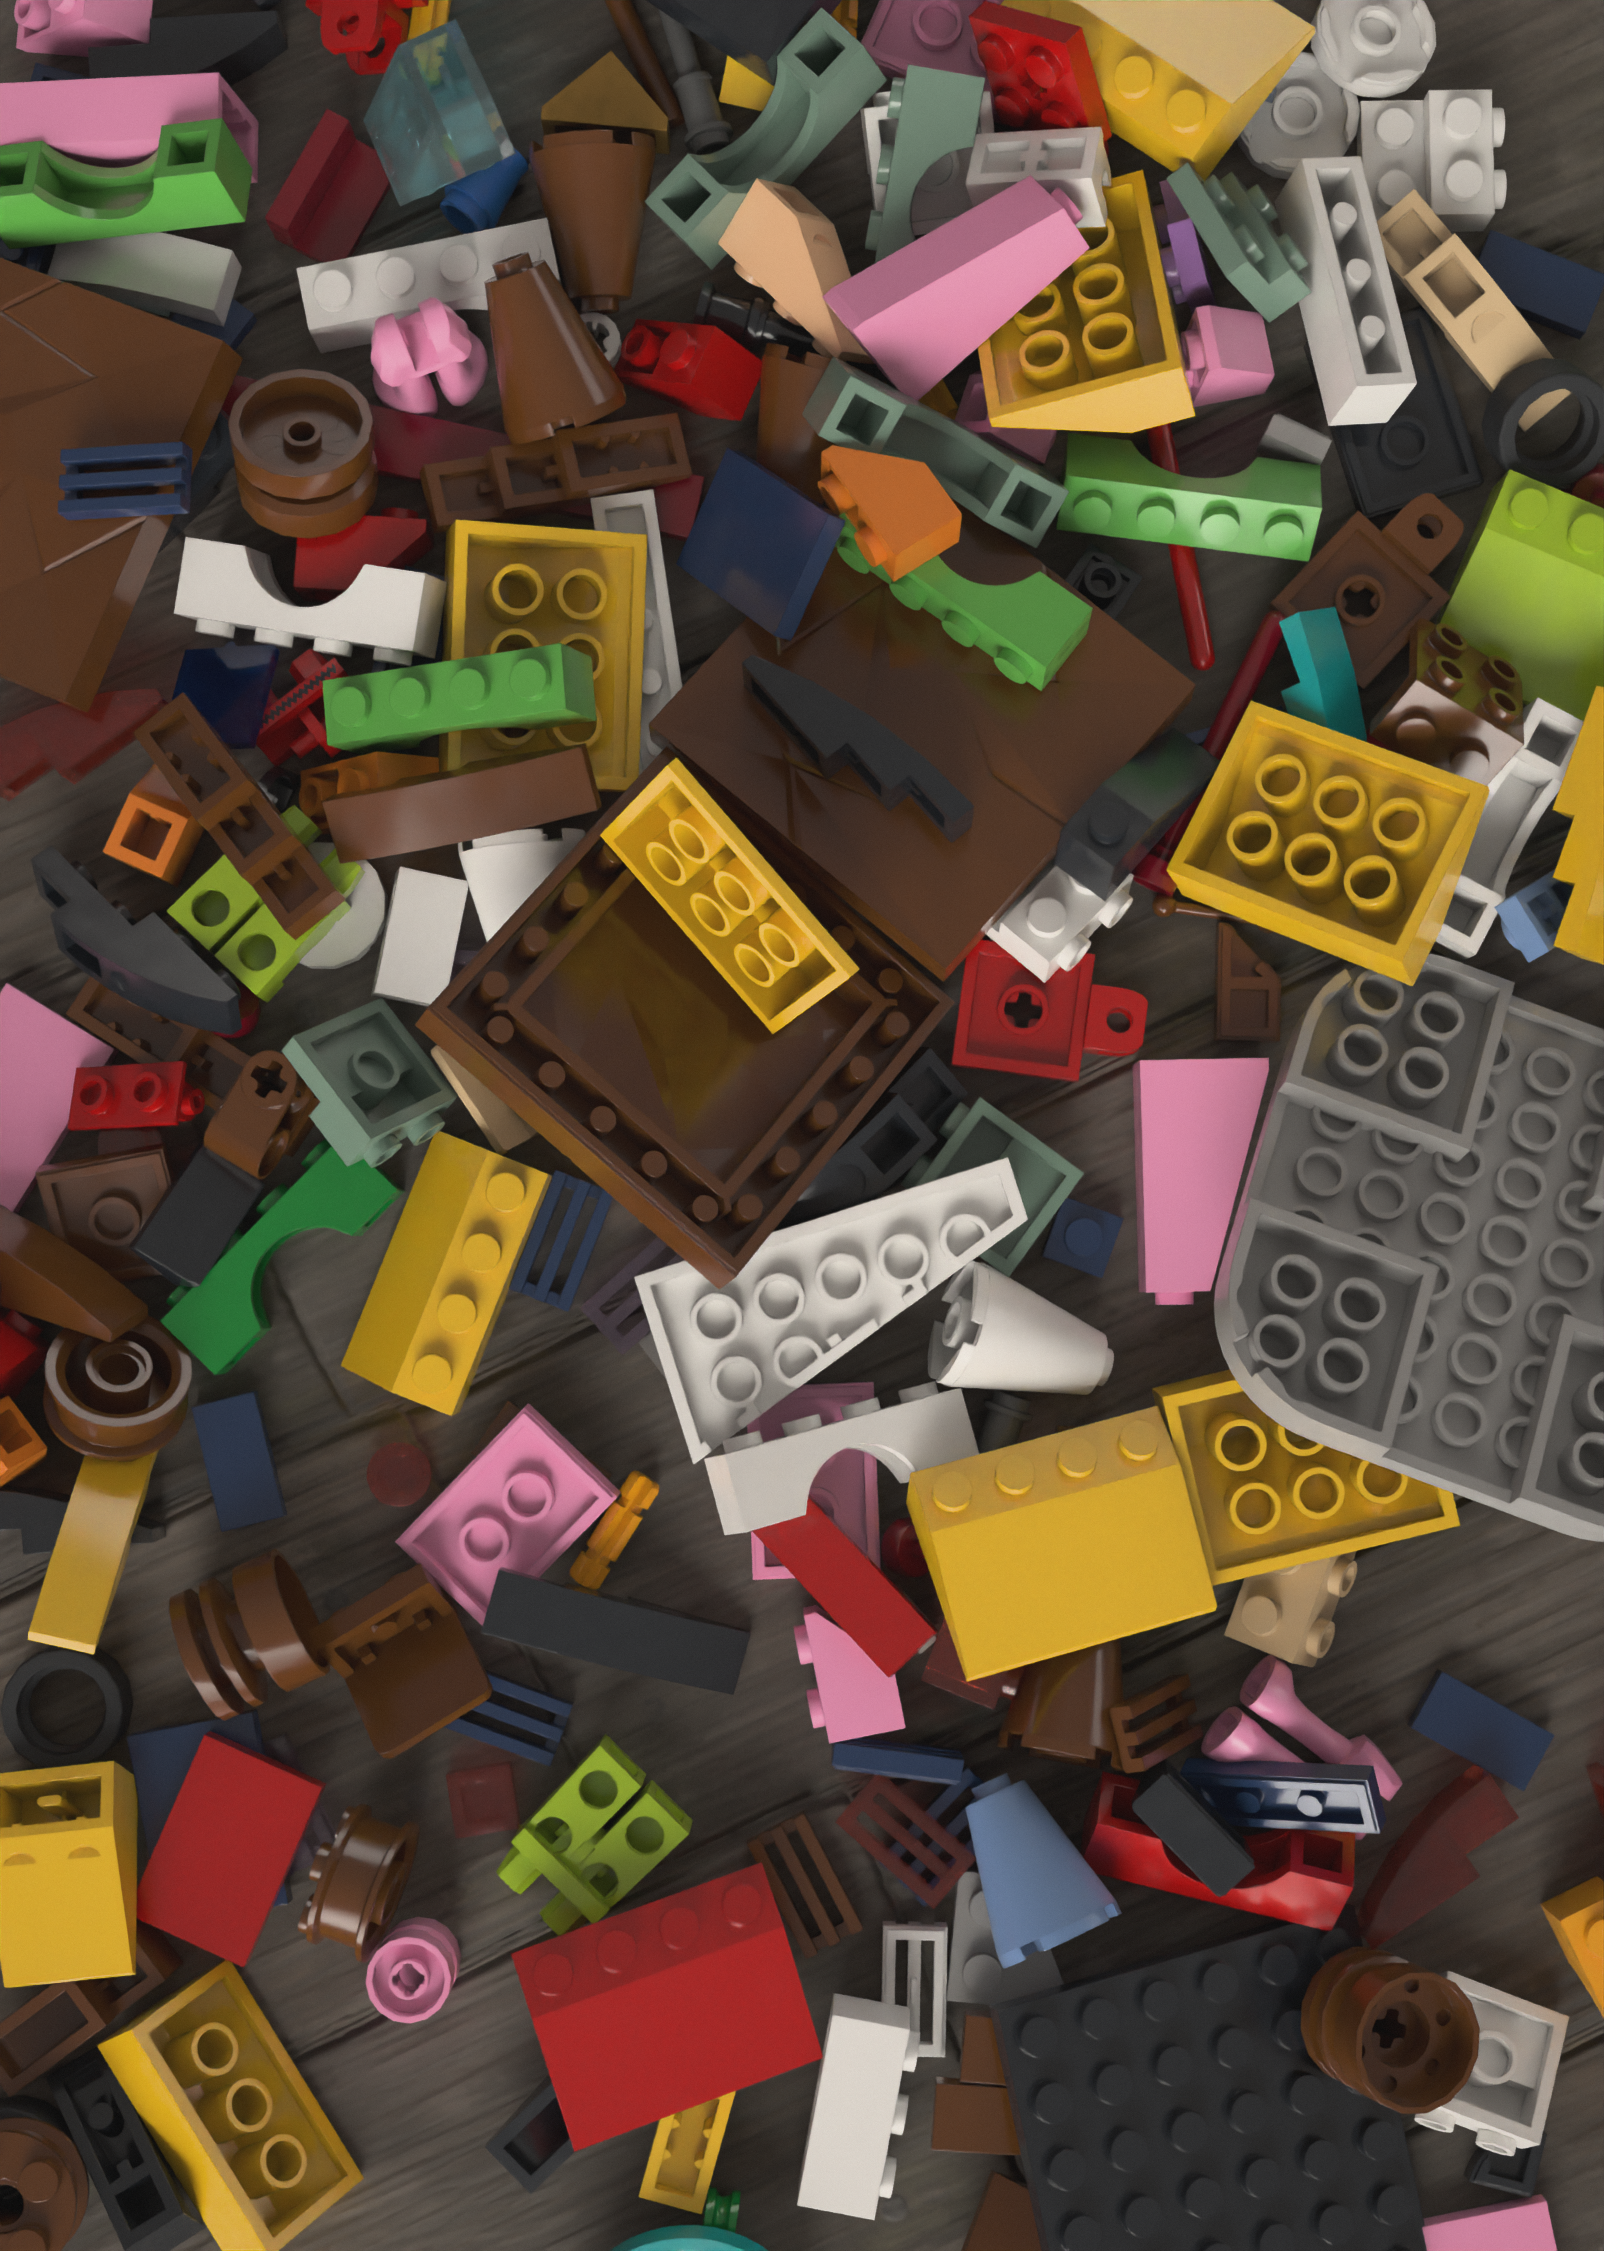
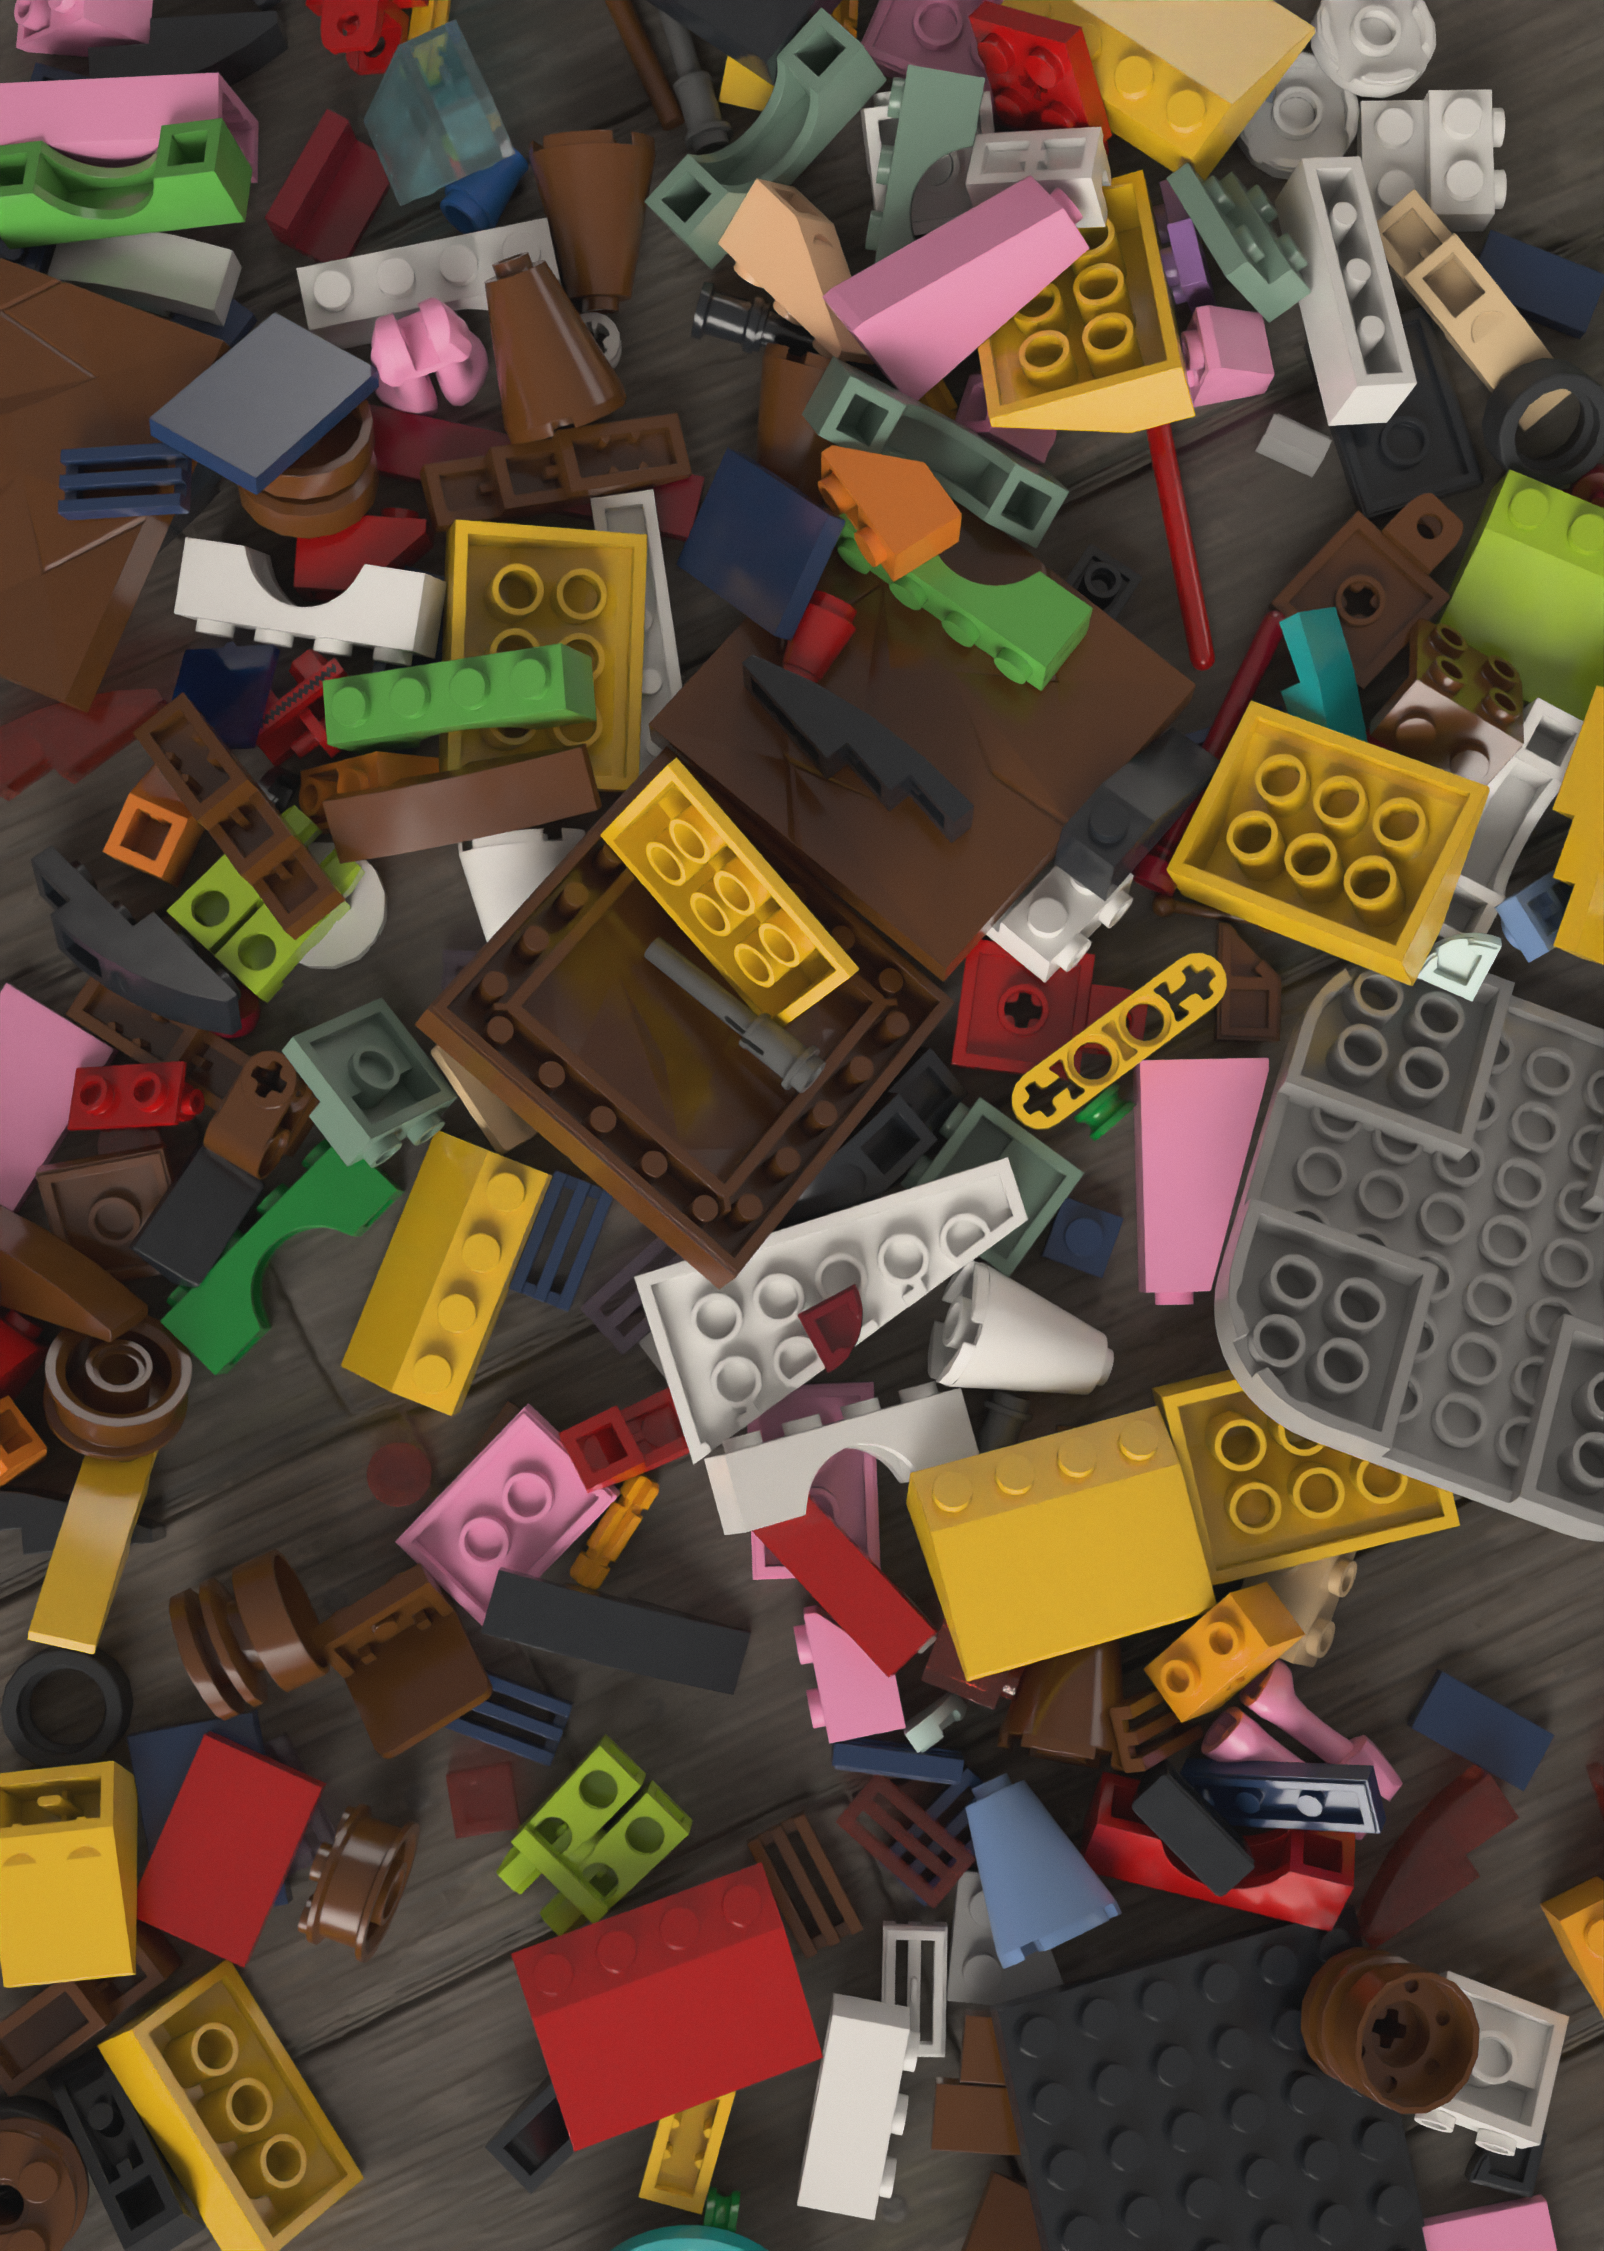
(239, 1461): dark blue tile -> none
(264, 403): none -> tile
(413, 1970): bright pink wheel -> none
(419, 936): white hinge -> none
(607, 100): pearl gold slope -> none
(625, 1441): none -> red slope
(690, 367): red slope -> none
(760, 1034): none -> dark grey pin
(820, 636): none -> red cone
(834, 1326): none -> dark red tile
(902, 1550): dark red piece -> none
(927, 1726): none -> light aqua tile
(1104, 1111): none -> green bush
(1114, 1036): none -> yellow beam
(1121, 494): bright green arch -> none
(1224, 1651): none -> light orange brick
(1461, 962): none -> light aqua tile

